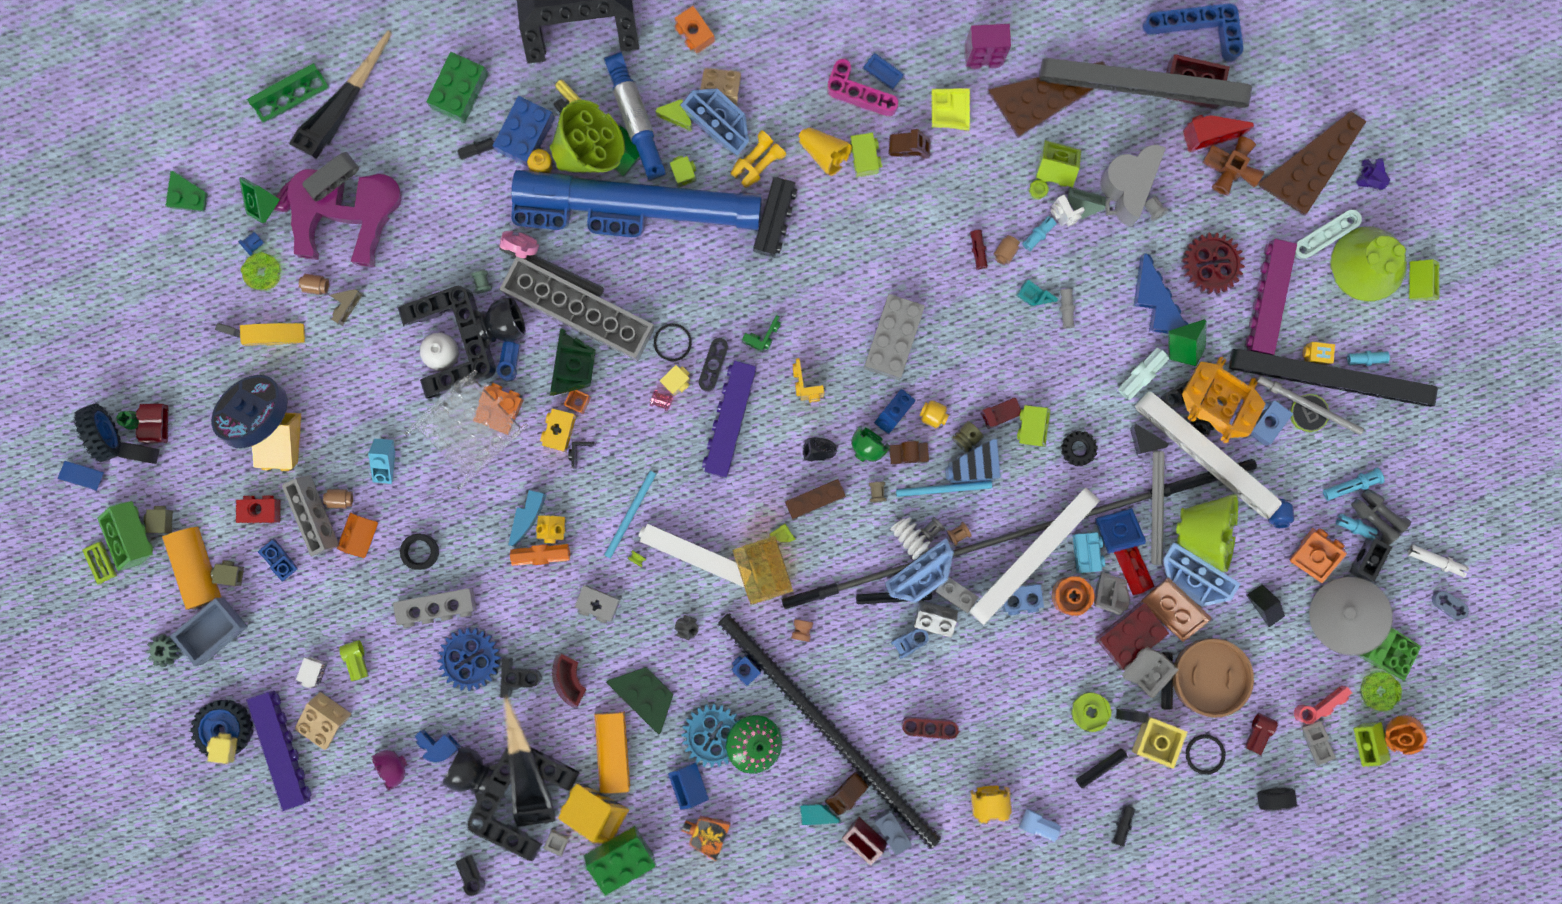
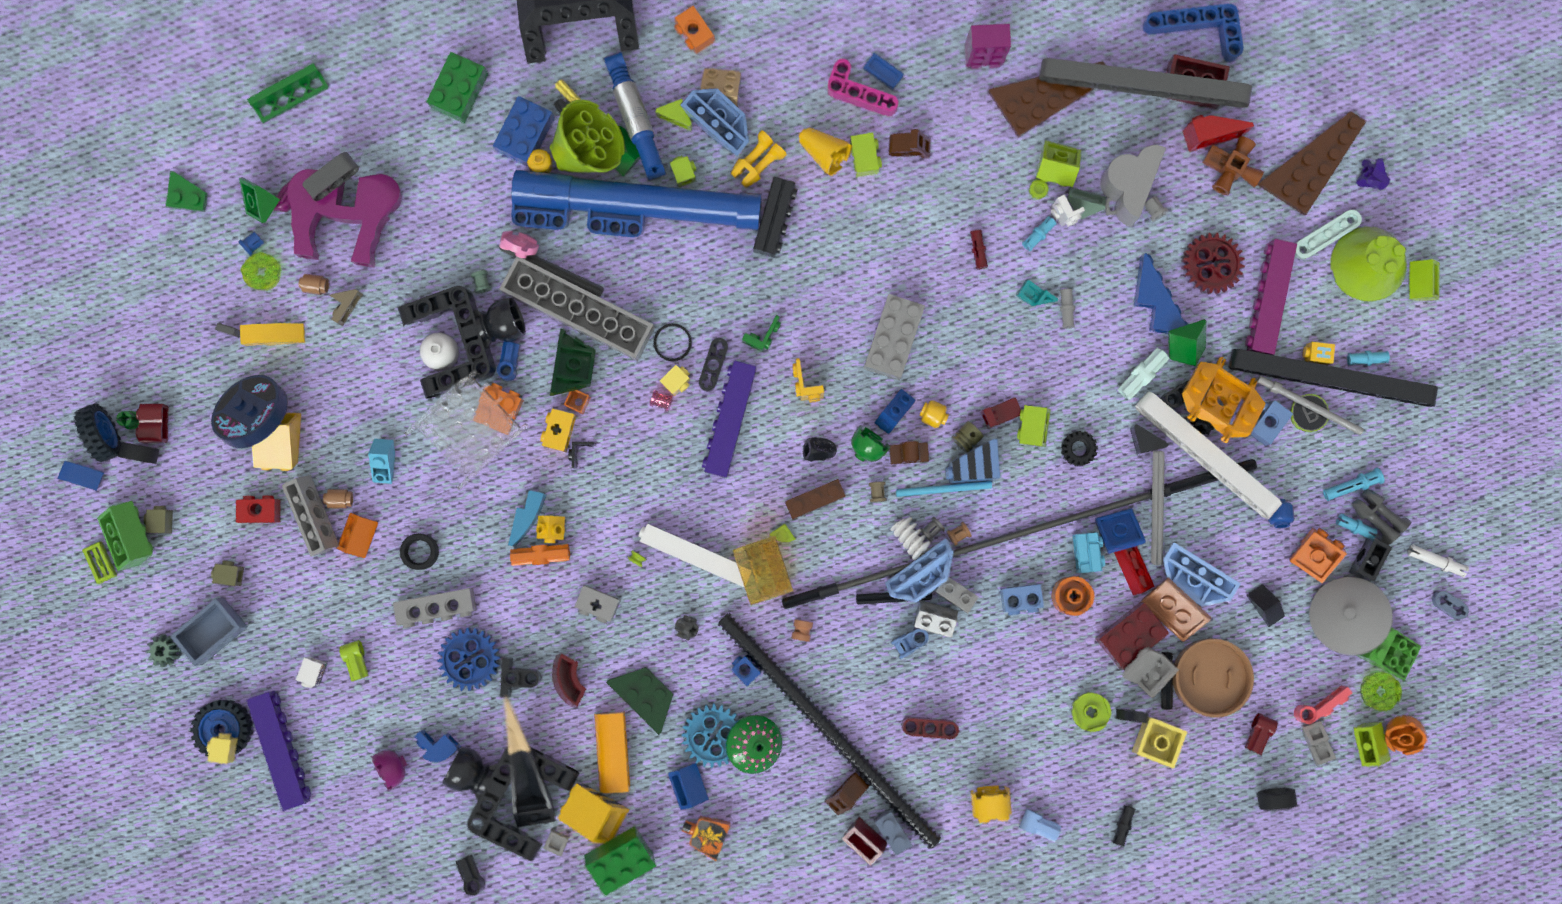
(191, 567): light orange brick -> none
(278, 560): blue slope -> none
(321, 720): tan bracket -> none
(325, 122): black plate -> none
(475, 148): black axle -> none
(630, 514): medium azure piece -> none
(817, 815): teal slope -> none
(951, 108): neon yellow plate -> none
(1006, 250): medium nougat brick -> none
(1034, 556): white beam -> none
(1101, 768): black axle -> none
(1111, 594): light grey slope -> none
(1208, 531): lime cone -> none
(1222, 754): black piece -> none

